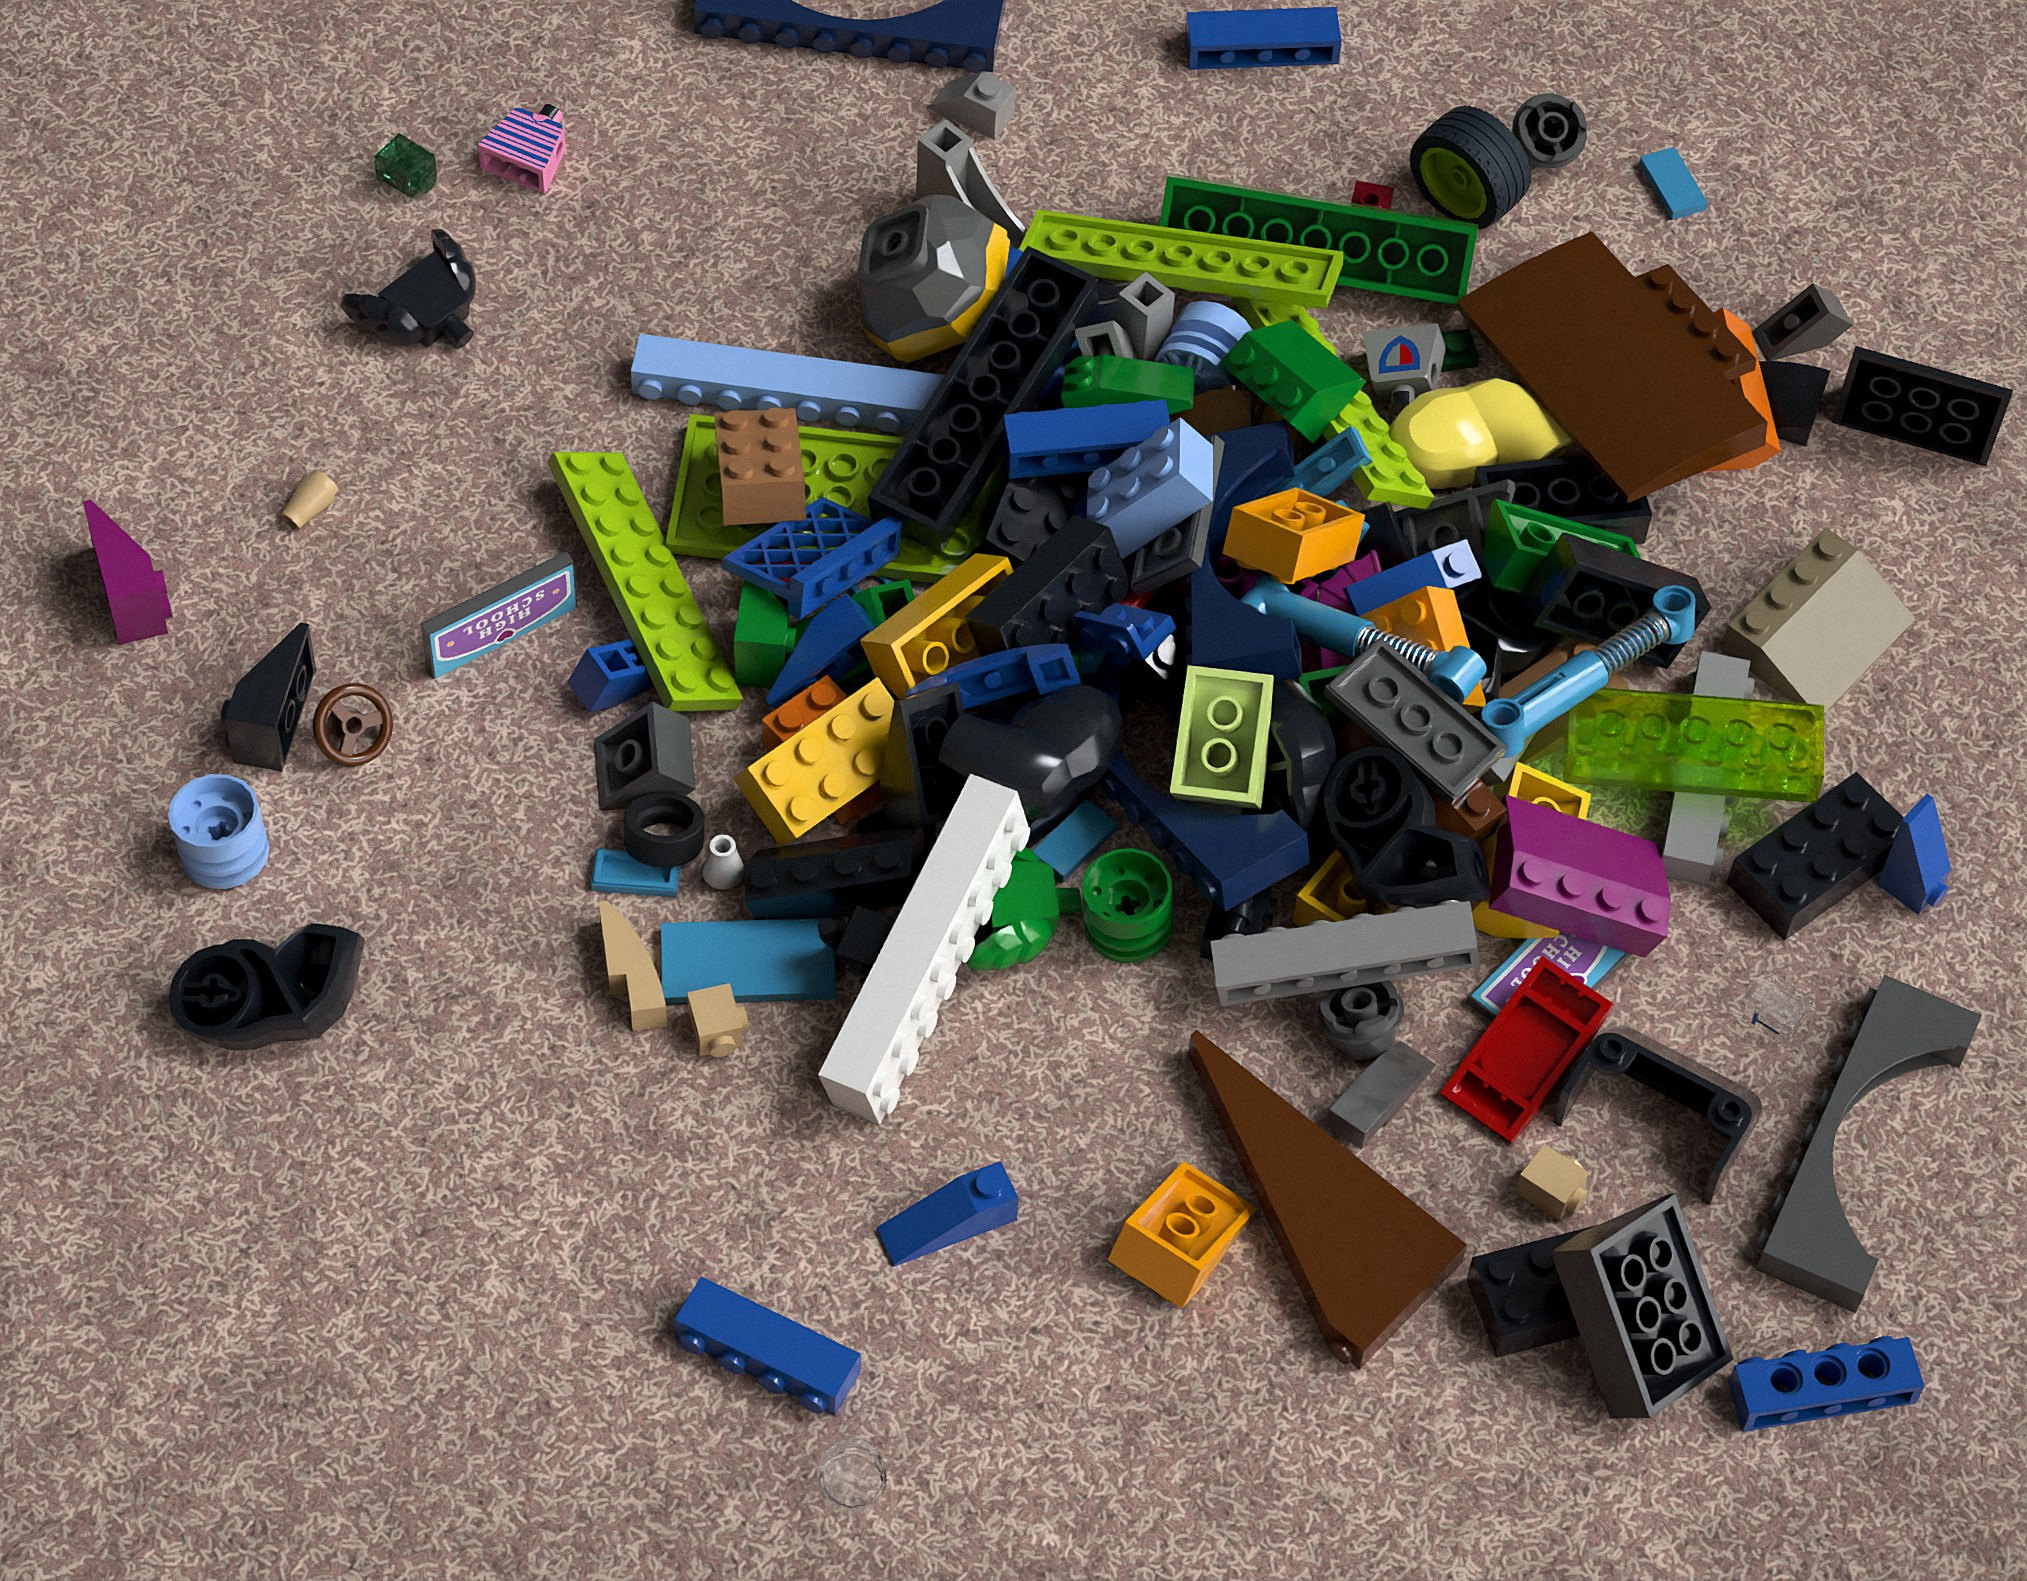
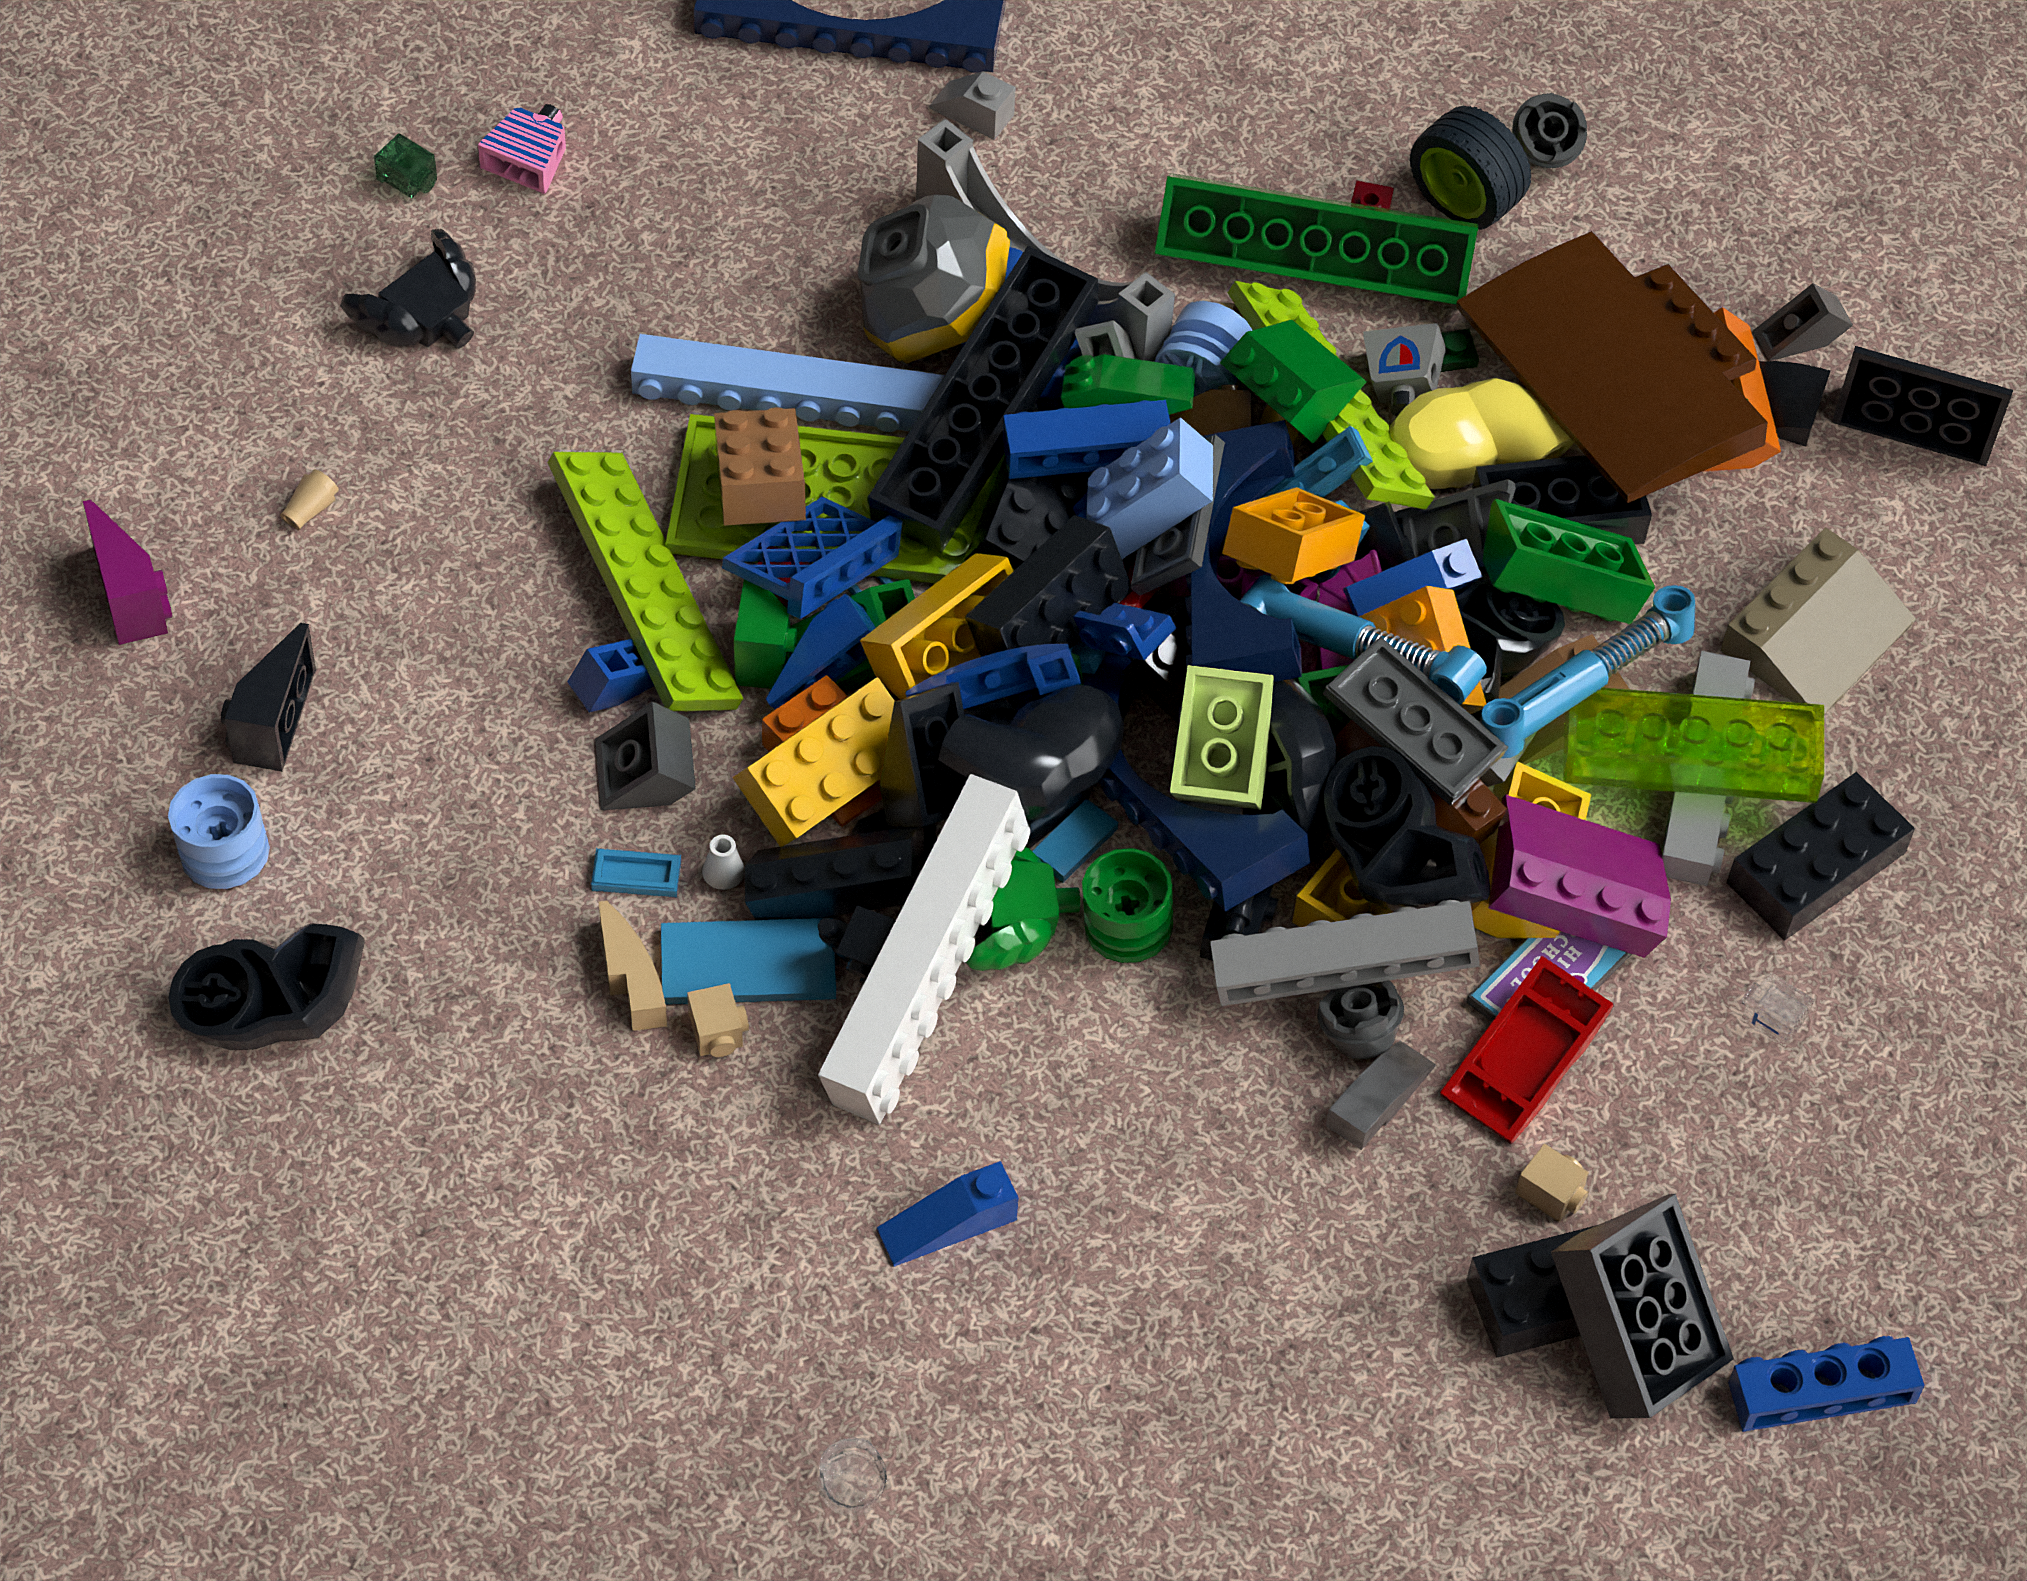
(337, 724): reddish brown piece -> none
(499, 615): tile -> none
(660, 849): black tyre -> none
(767, 1347): blue brick -> none
(1181, 1234): light orange slope -> none
(1188, 258): lime plate -> none
(1262, 38): blue brick -> none
(1346, 1232): reddish brown slope -> none
(1600, 591): black brick -> none
(1673, 183): dark azure tile -> none
(1727, 1105): black windscreen -> none
(1812, 1237): dark grey arch -> none
(1918, 859): blue slope -> none

